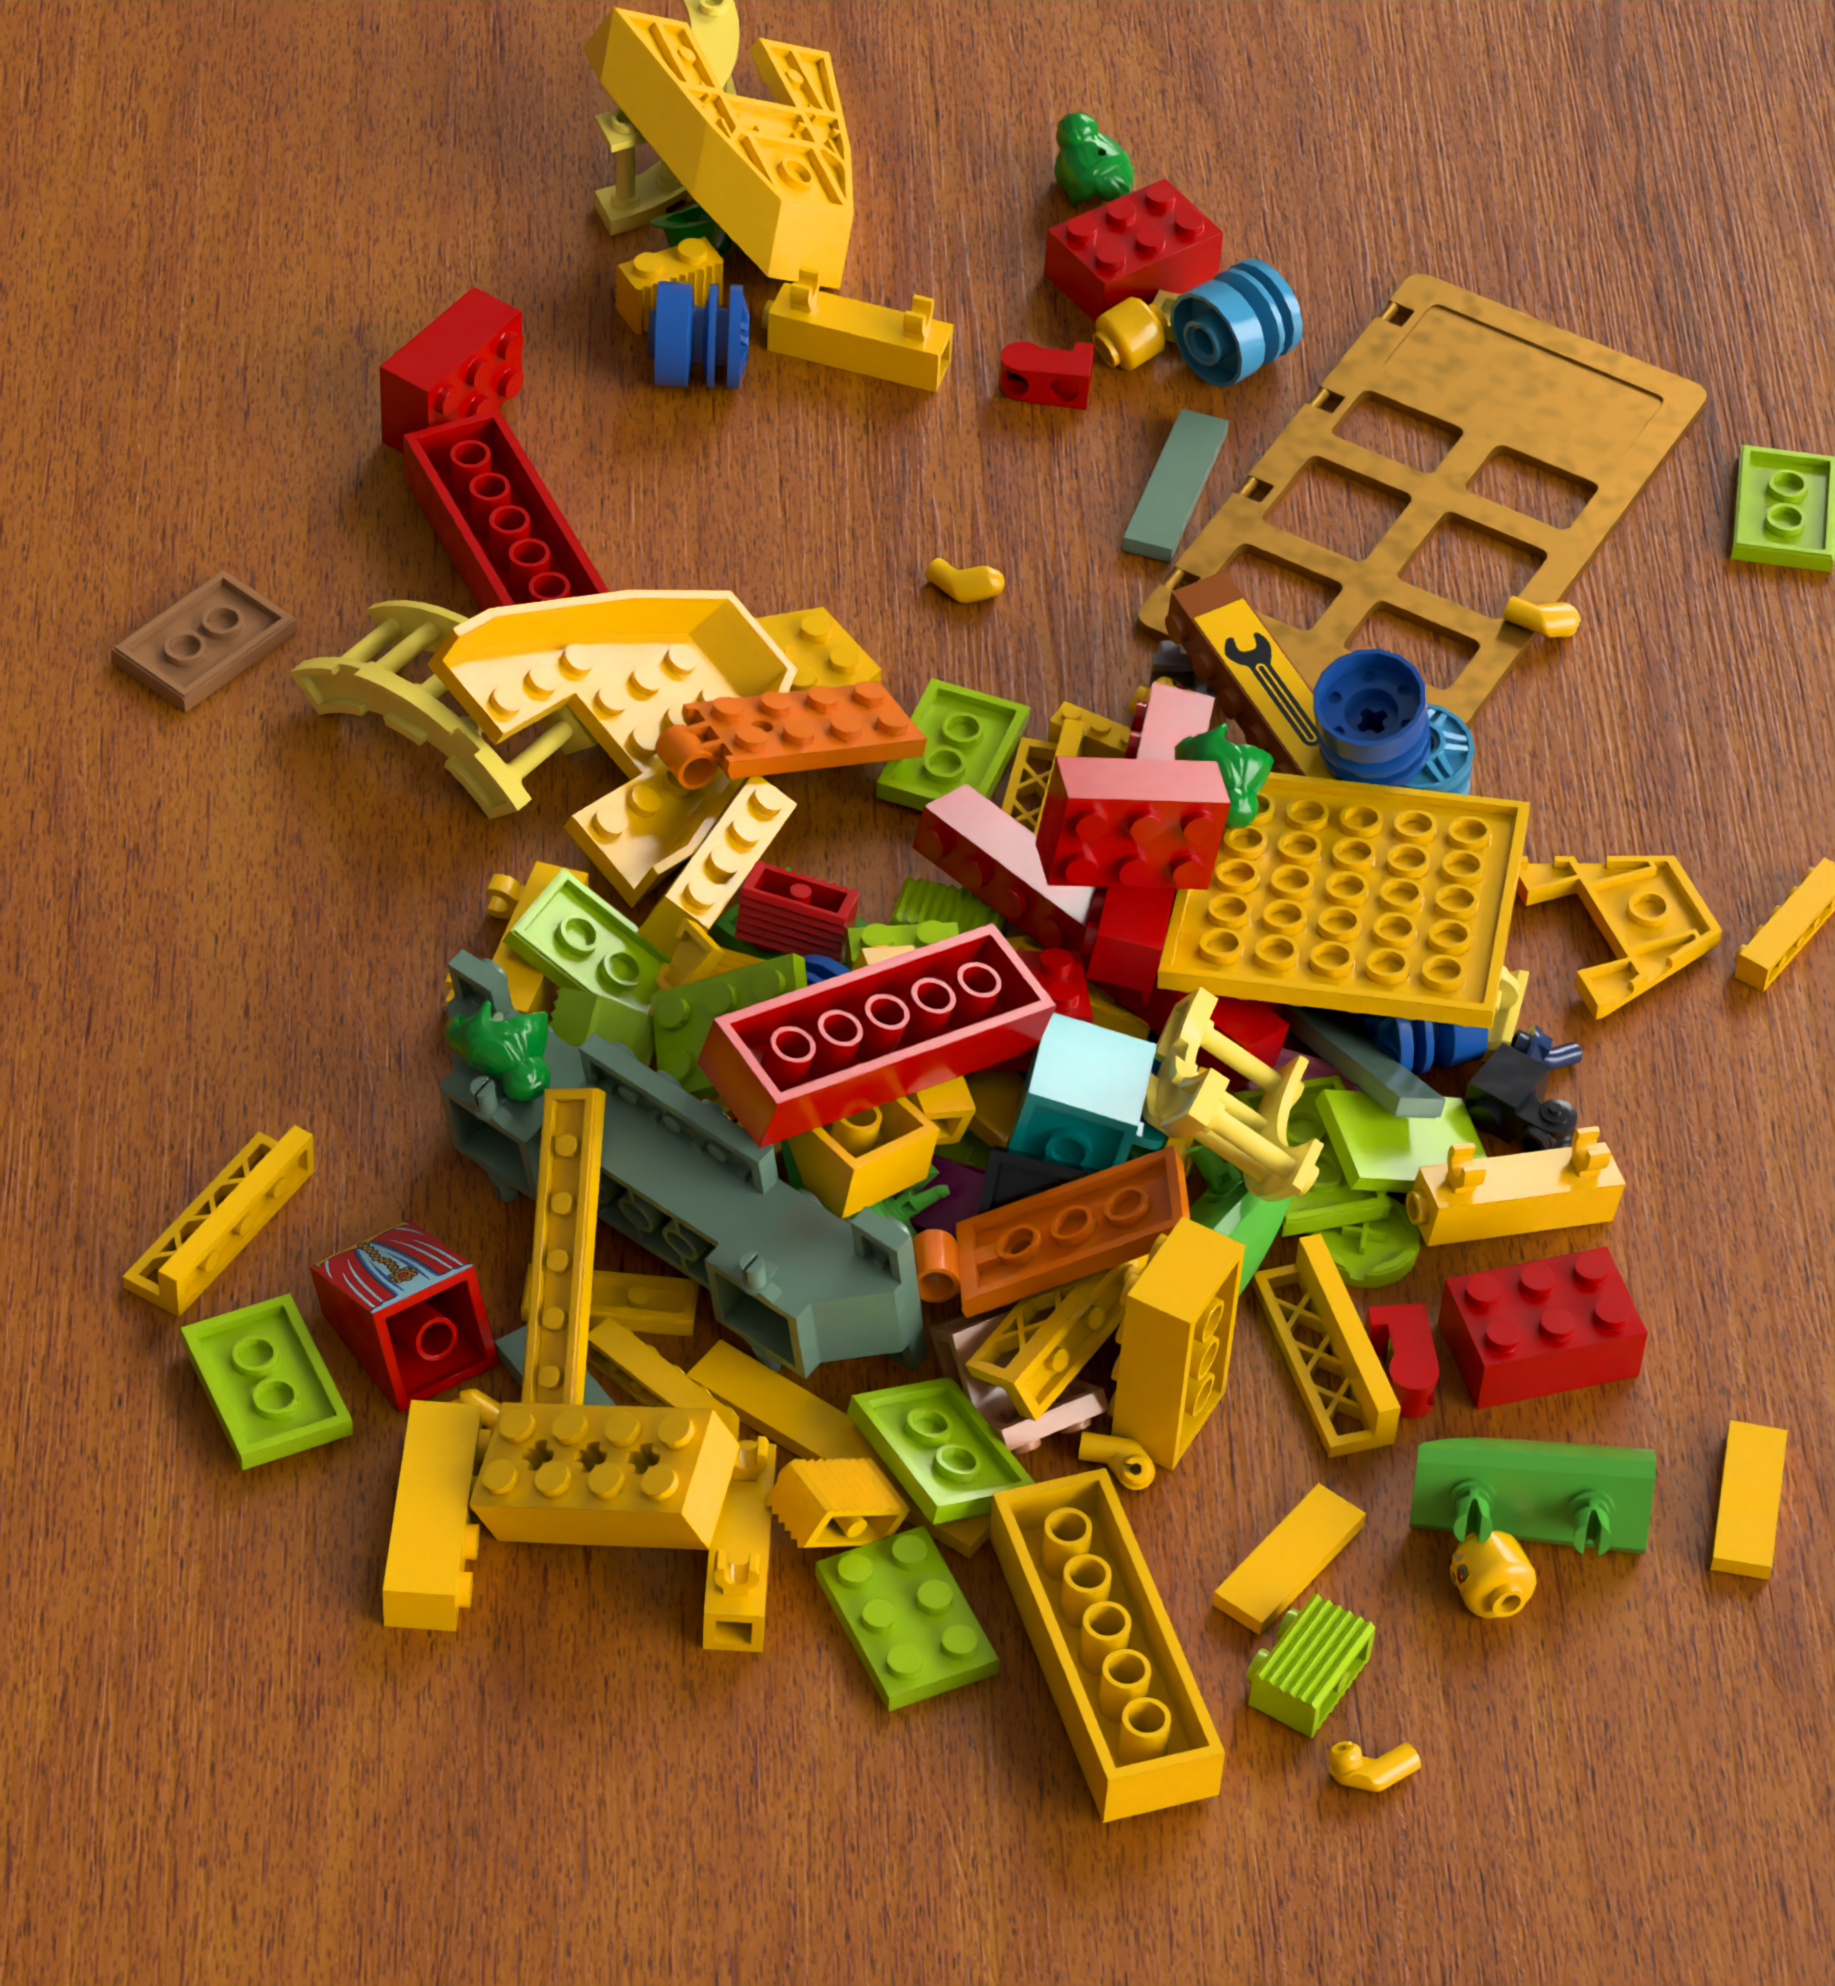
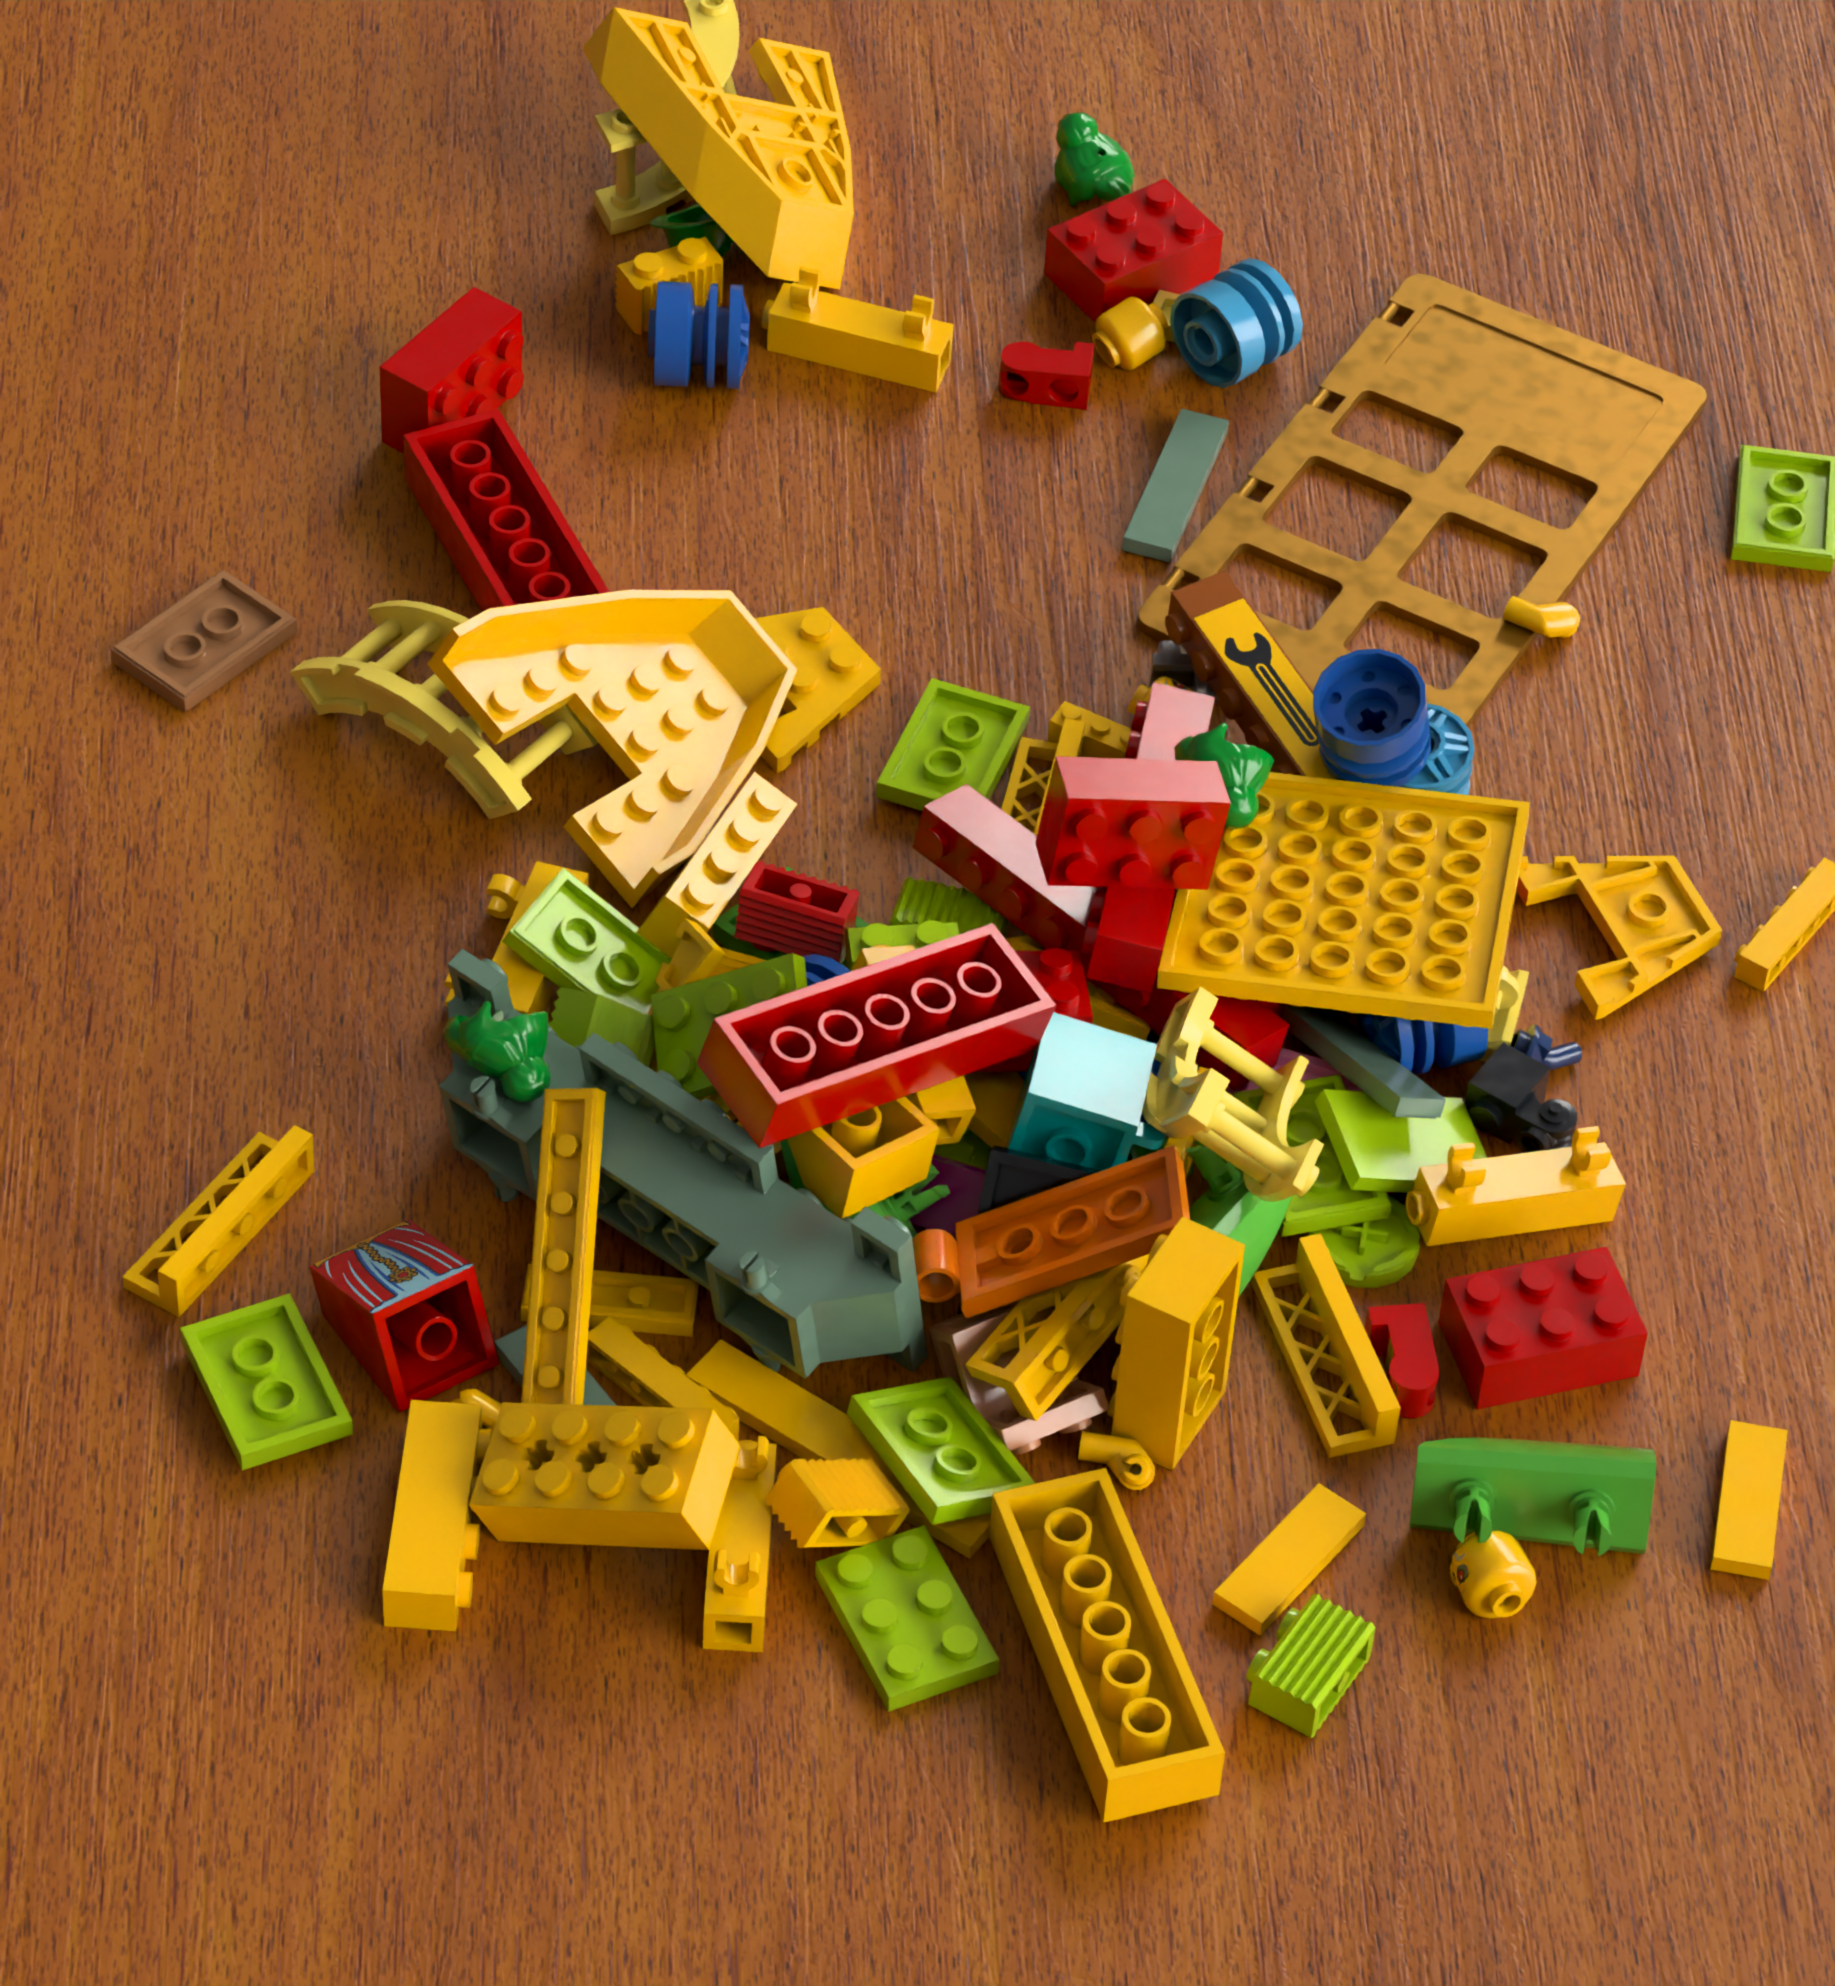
(788, 733): orange hinge -> none
(967, 584): yellow arm -> none
(1371, 1774): yellow arm -> none

